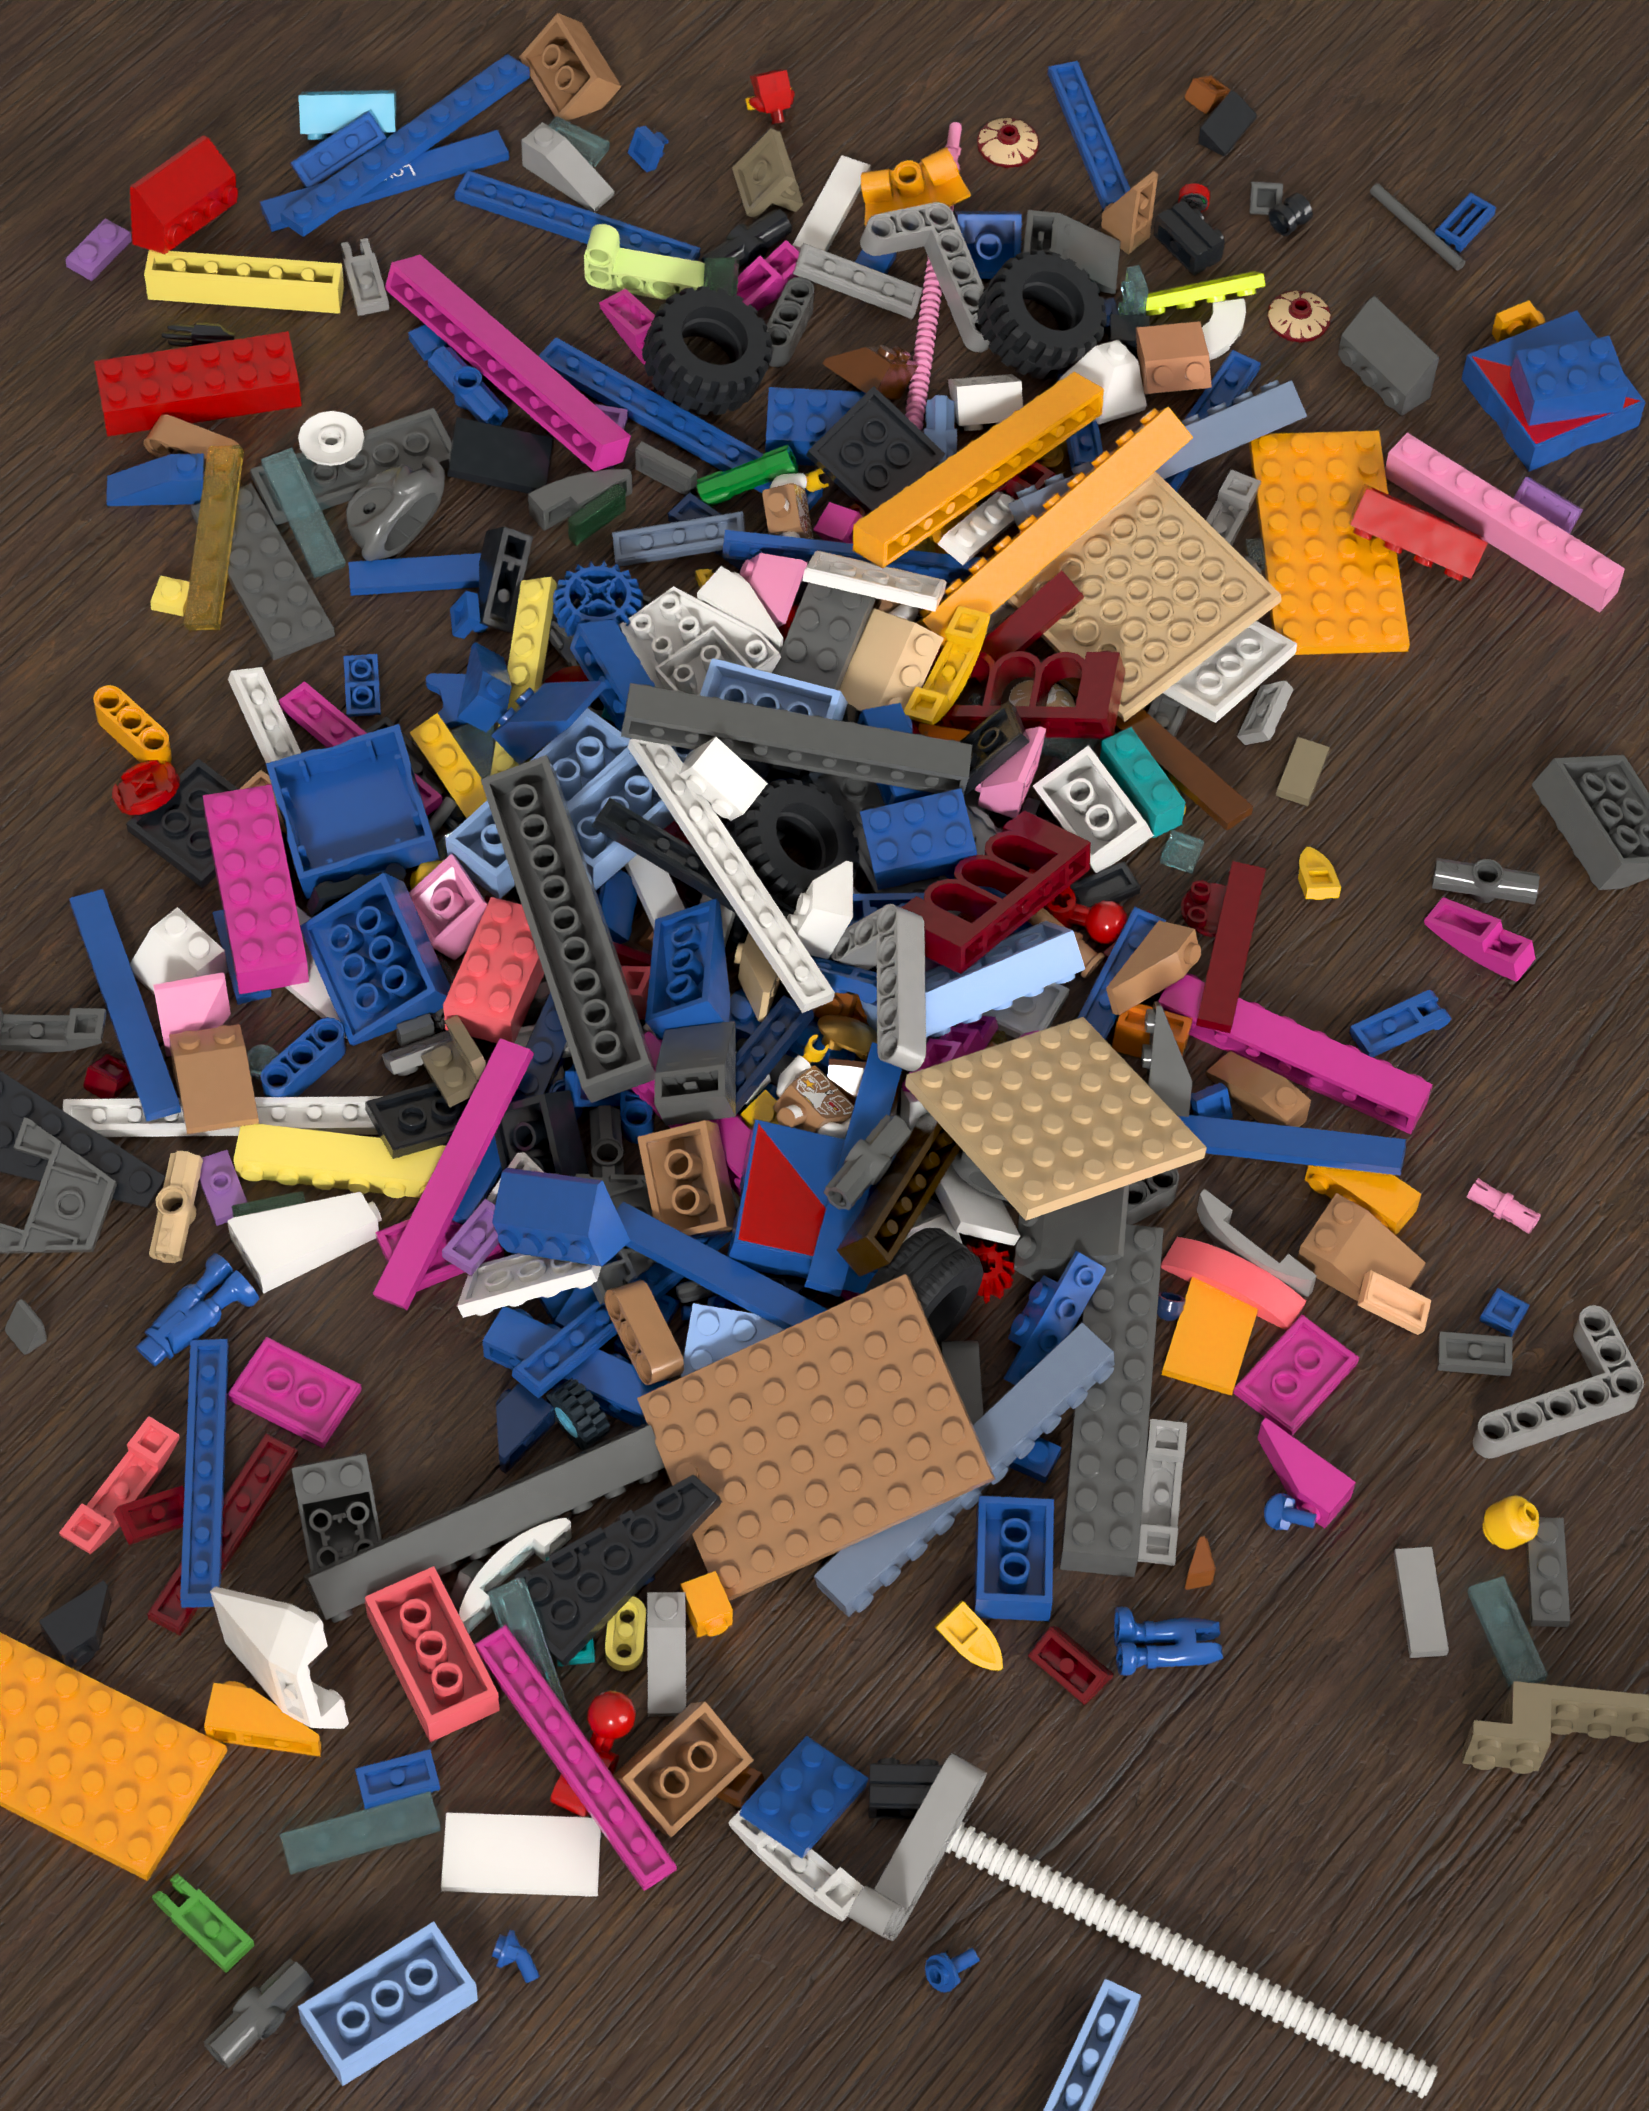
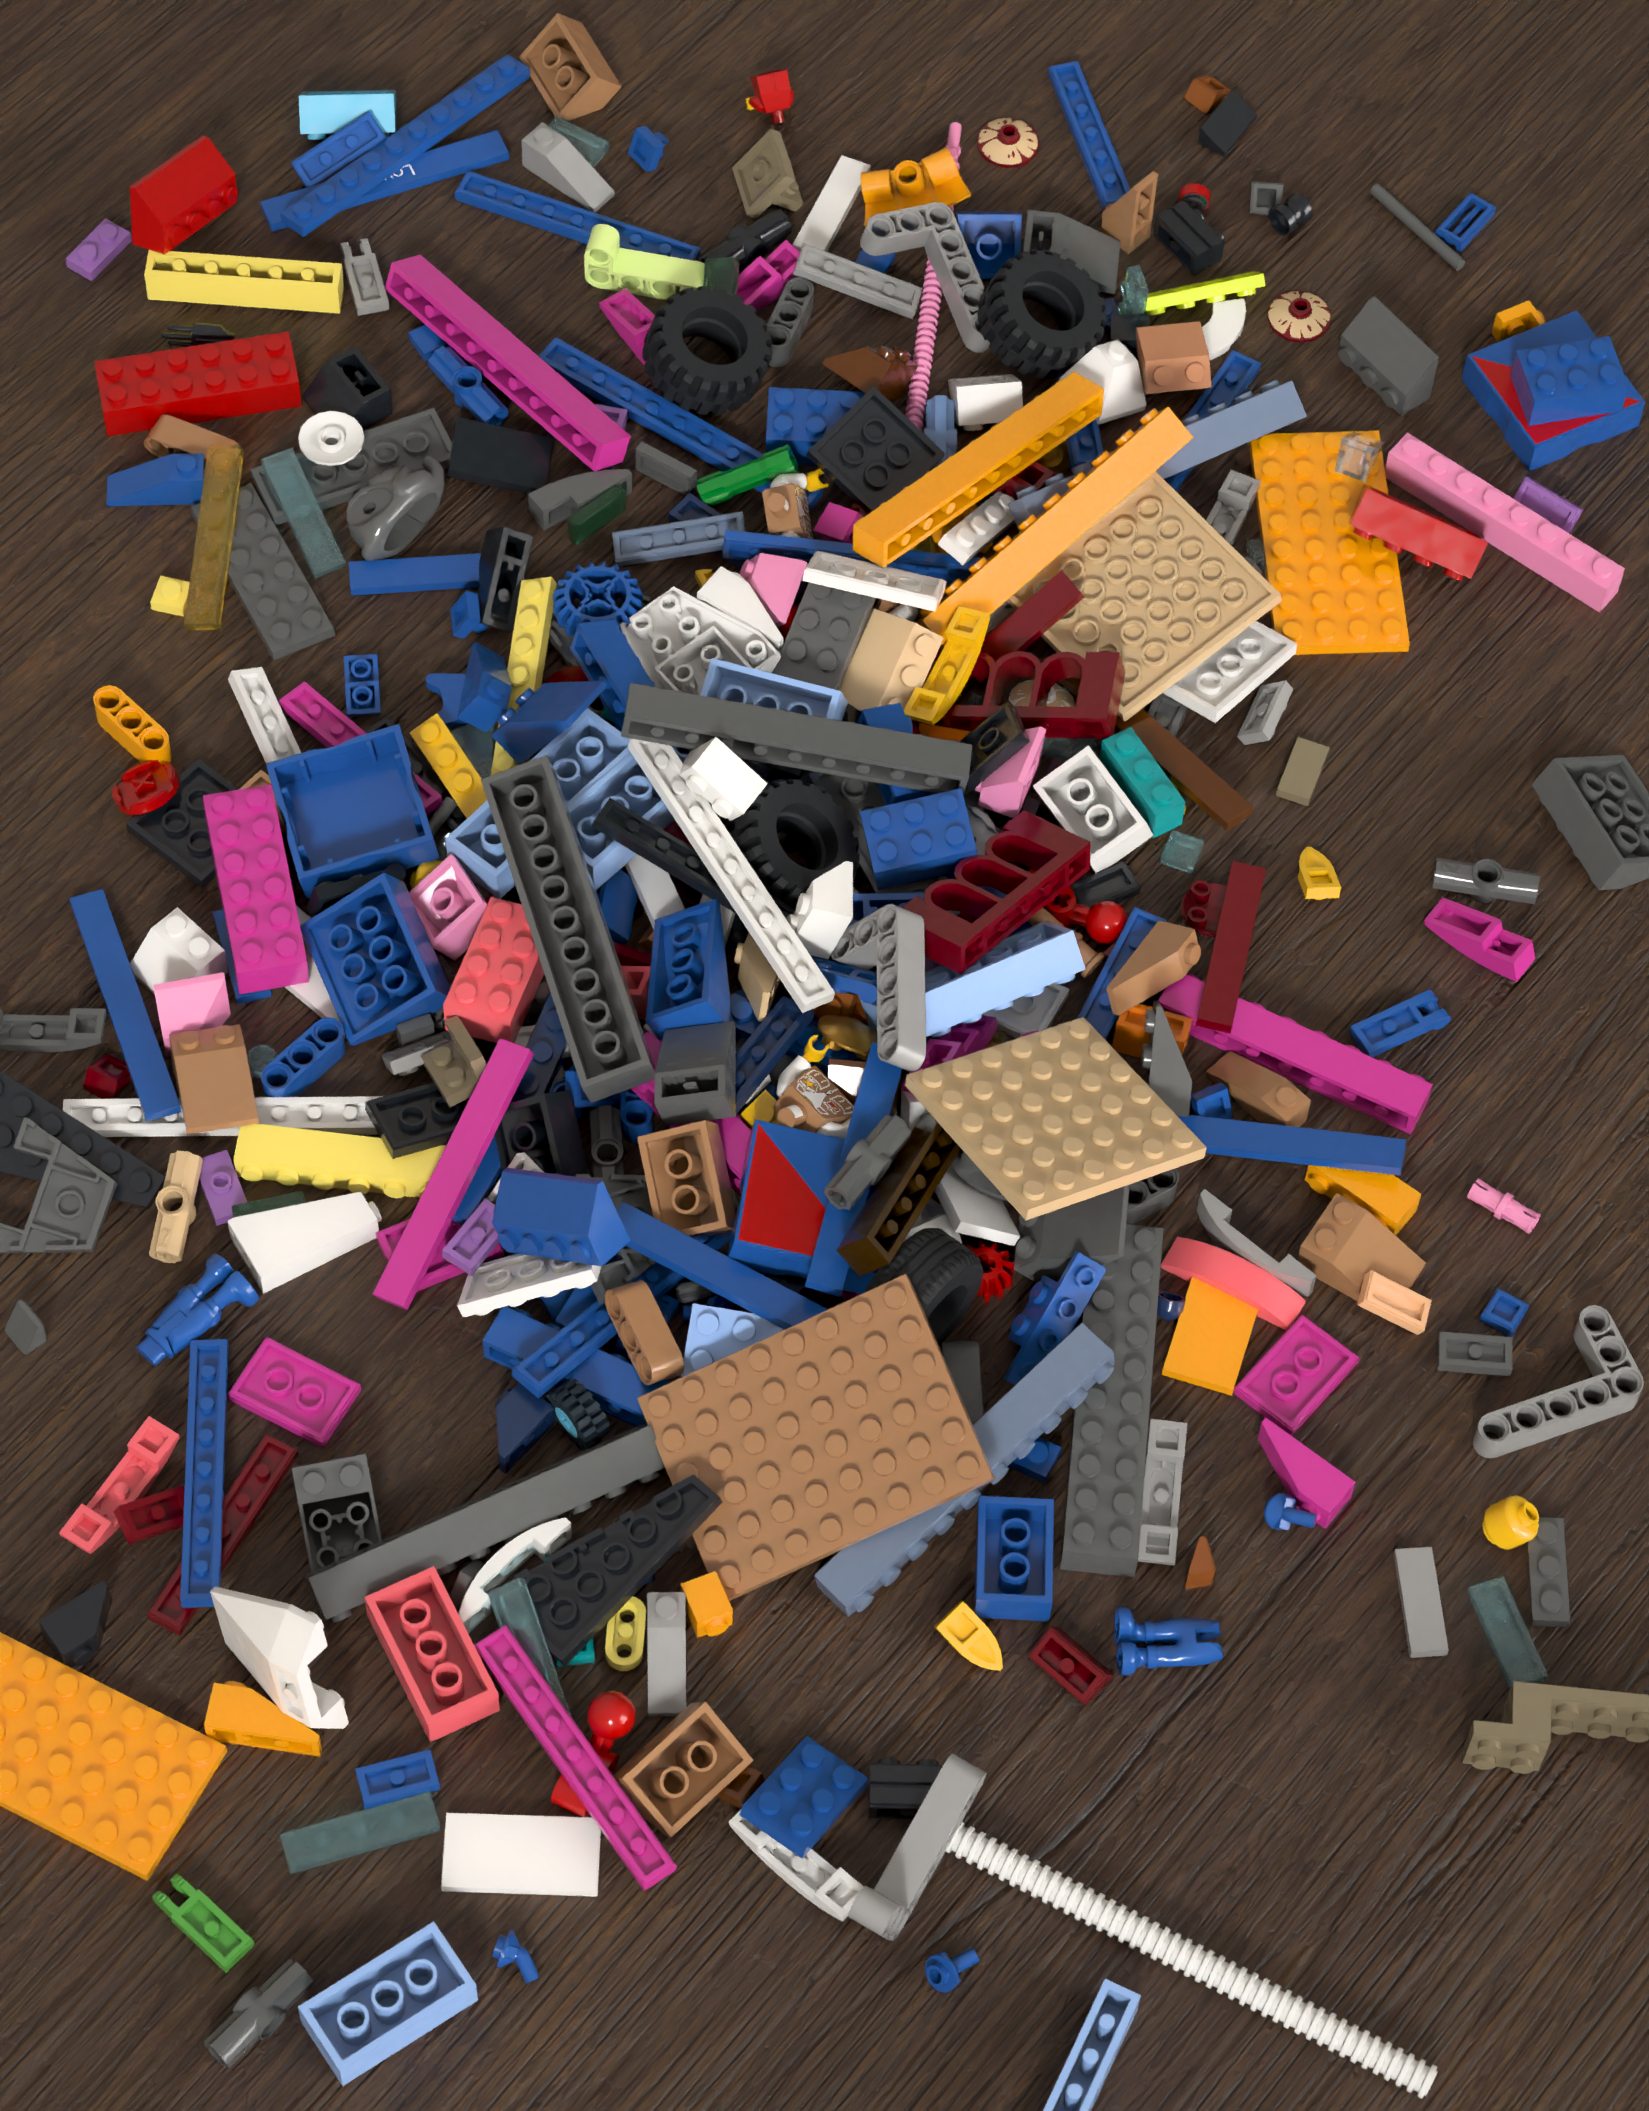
(350, 387): none -> black slope
(1357, 455): none -> clear slope

